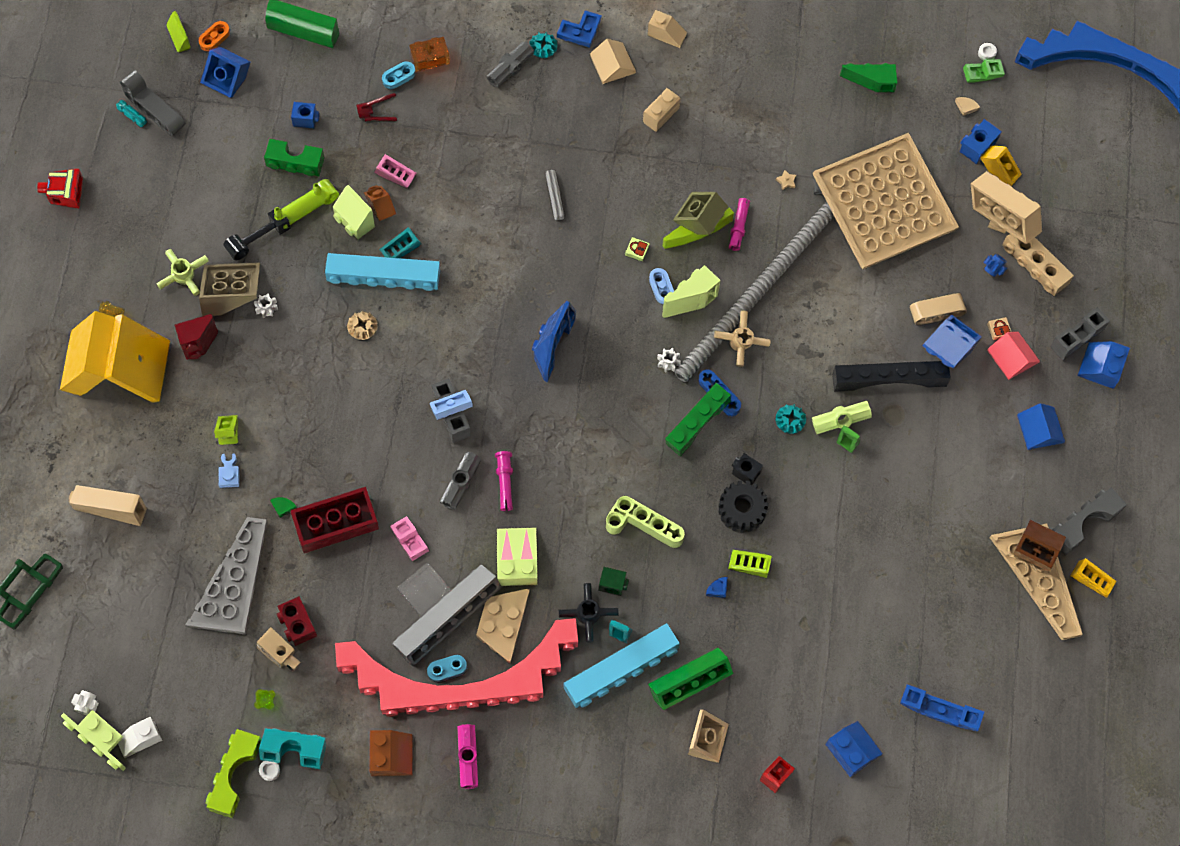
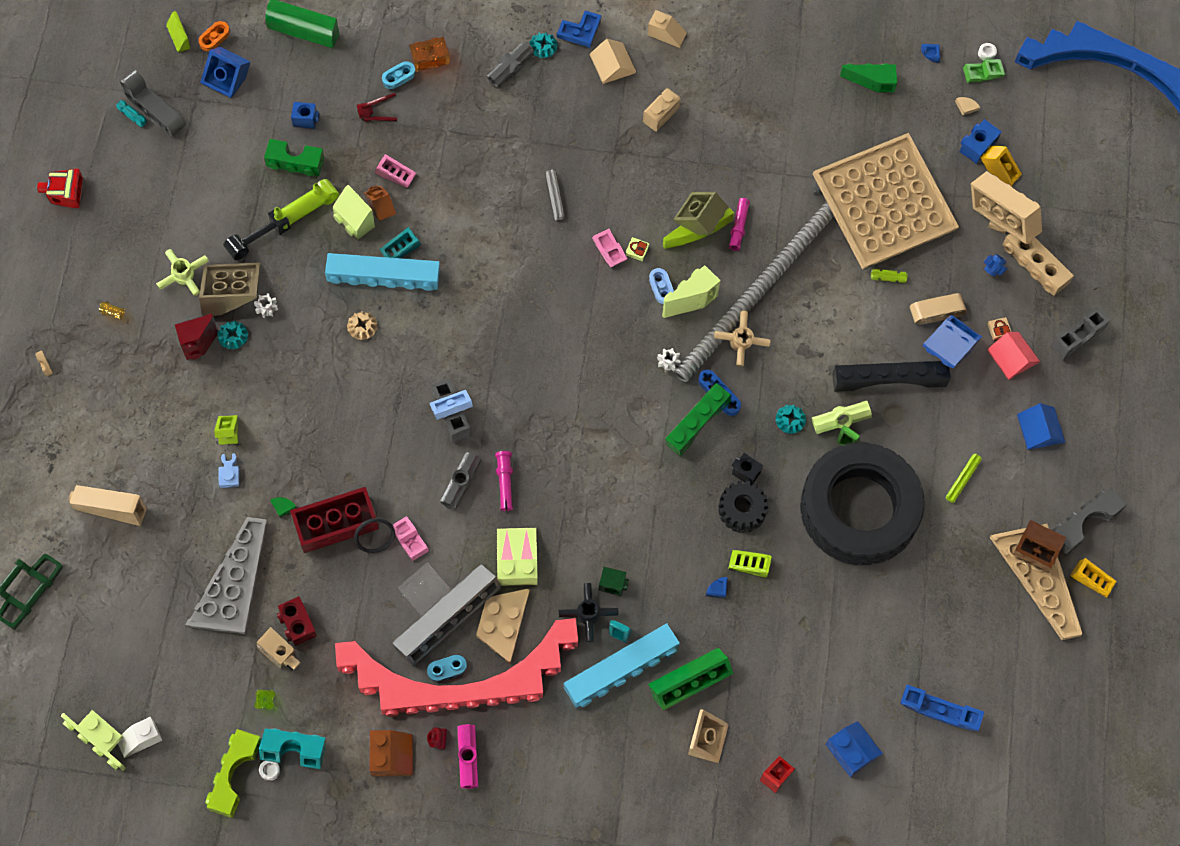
(44, 363): none -> tan tile
(84, 702): white gear -> none
(110, 350): yellow container -> none
(232, 342): none -> teal gear
(378, 549): none -> black tyre
(437, 738): none -> dark red plate
(544, 348): blue wedge -> none
(609, 248): none -> bright pink slope
(645, 525): yellowish green beam -> none
(786, 180): tan piece -> none
(881, 466): none -> black tyre
(889, 275): none -> lime axle
(931, 52): none -> blue tile
(963, 478): none -> lime axle
(1103, 363): blue slope -> none

